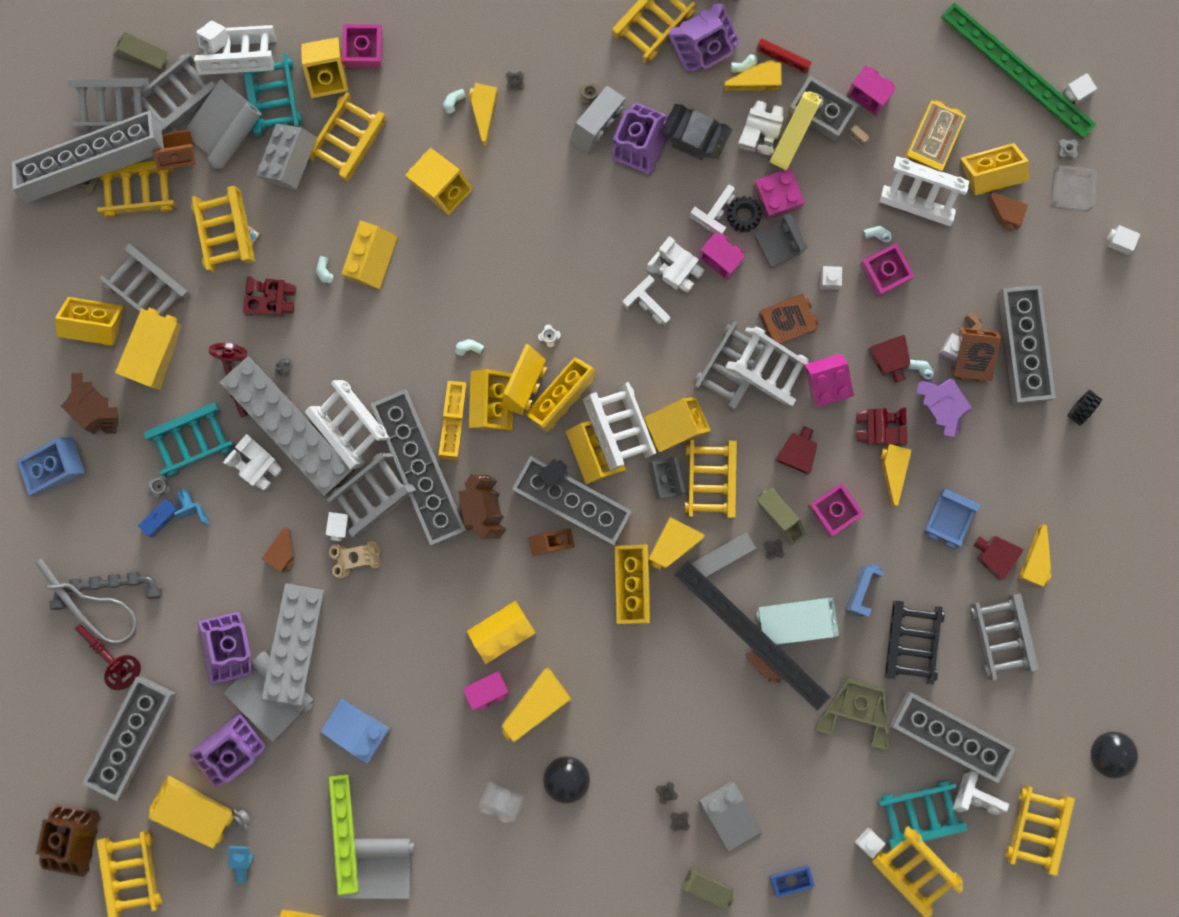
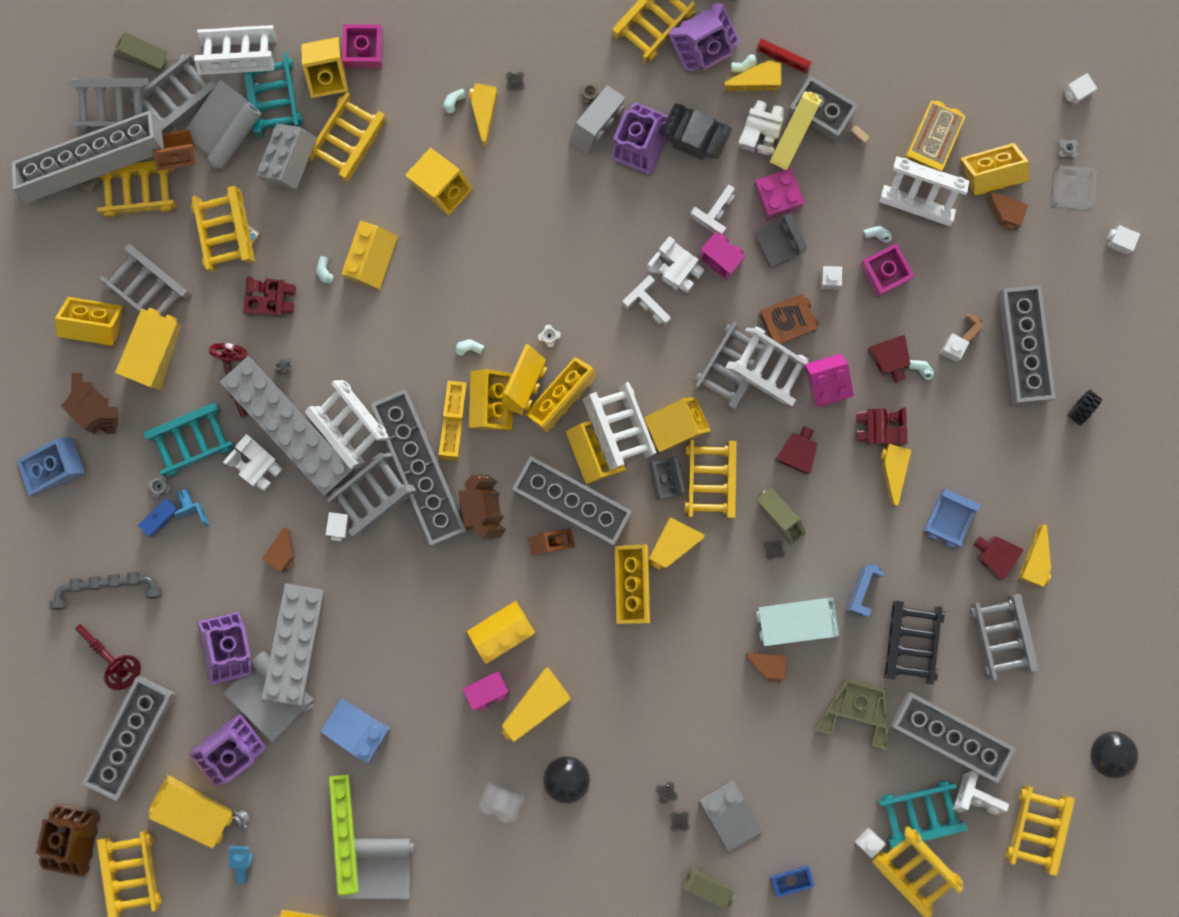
(58, 587): light grey piece -> none
(212, 37): white brick -> none
(366, 556): tan piece -> none
(553, 473): black brick -> none
(724, 555): light grey tile -> none
(747, 203): black tyre -> none
(752, 635): black plate -> none
(835, 510): dark pink brick -> none
(871, 90): dark pink brick -> none
(945, 403): medium lavender slope -> none
(976, 354): dark orange panel -> none
(1018, 71): green plate -> none

